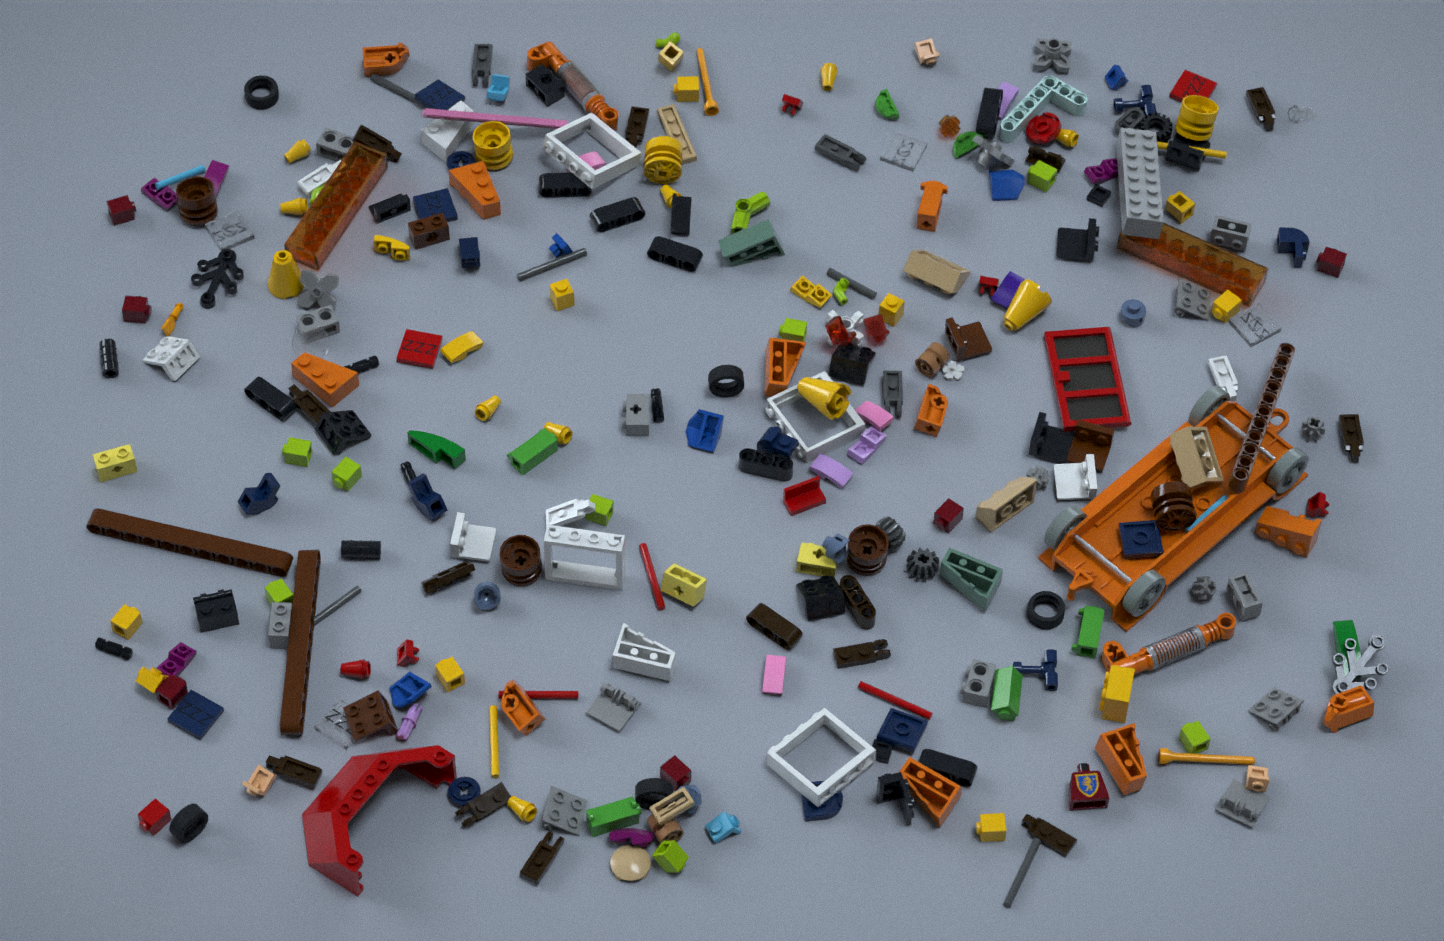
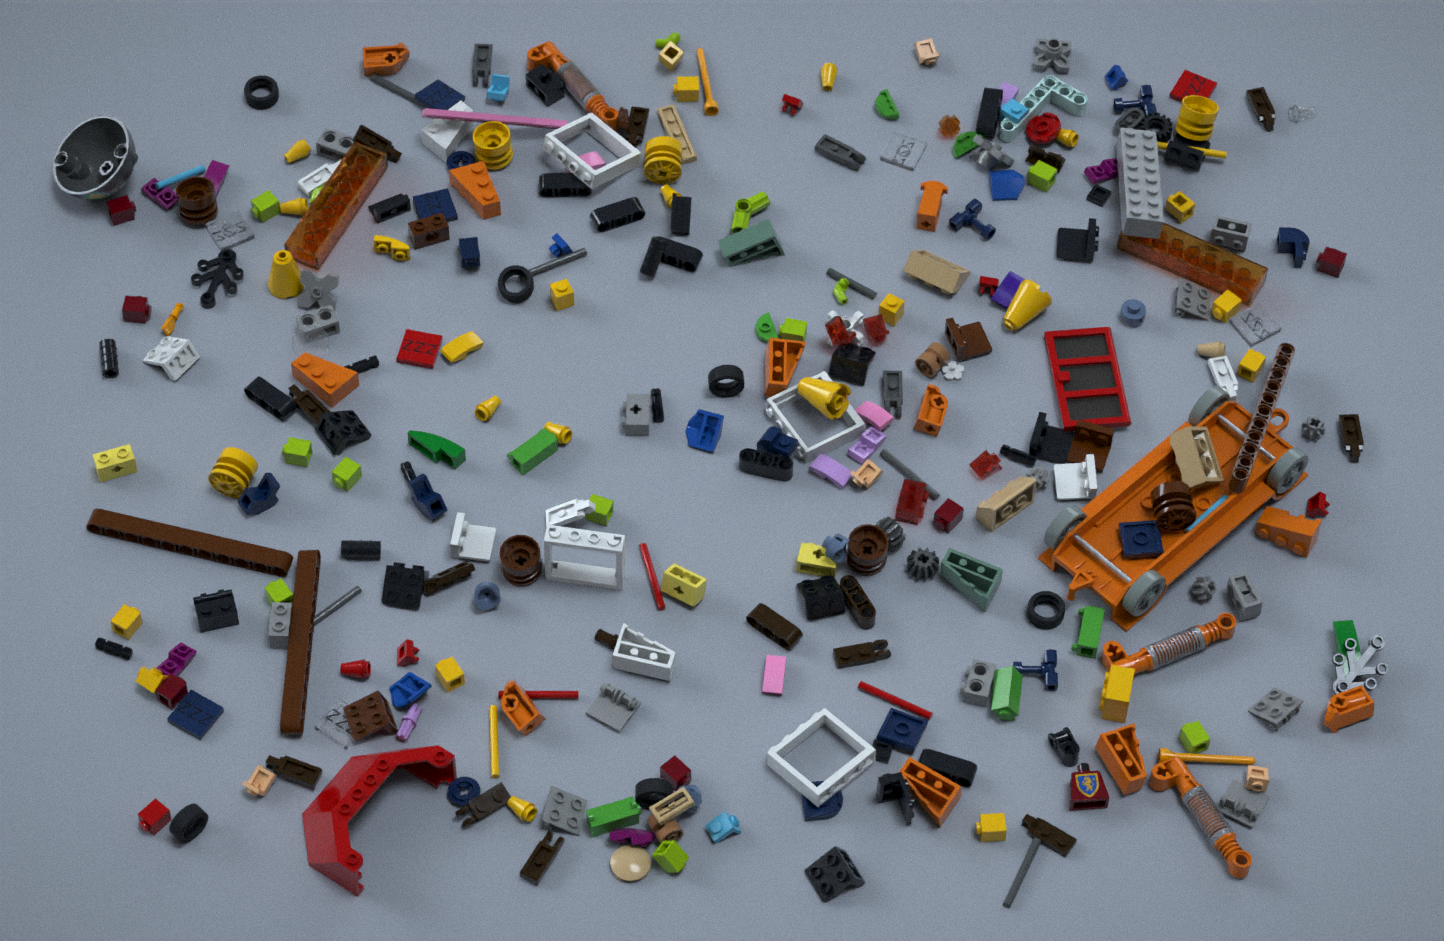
(104, 158): none -> dark grey piece
(233, 472): none -> yellow wheel
(265, 206): none -> lime brick
(404, 585): none -> black bracket
(517, 296): none -> black tyre
(606, 638): none -> dark brown pin
(623, 118): none -> reddish brown axle
(653, 256): none -> black axle
(765, 328): none -> bright green plate
(803, 496): red panel -> none
(810, 293): yellow slope -> none
(833, 873): none -> black bracket
(866, 474): none -> light nougat bracket
(907, 472): none -> dark grey bar
(911, 502): none -> clear red brick
(969, 218): none -> dark blue bar
(985, 464): none -> clear red bracket
(1013, 111): none -> medium azure bracket
(1018, 455): none -> black axle
(1064, 743): none -> black piece
(1209, 816): none -> orange piece
(1212, 350): none -> tan cone
(1251, 365): none -> yellow brick

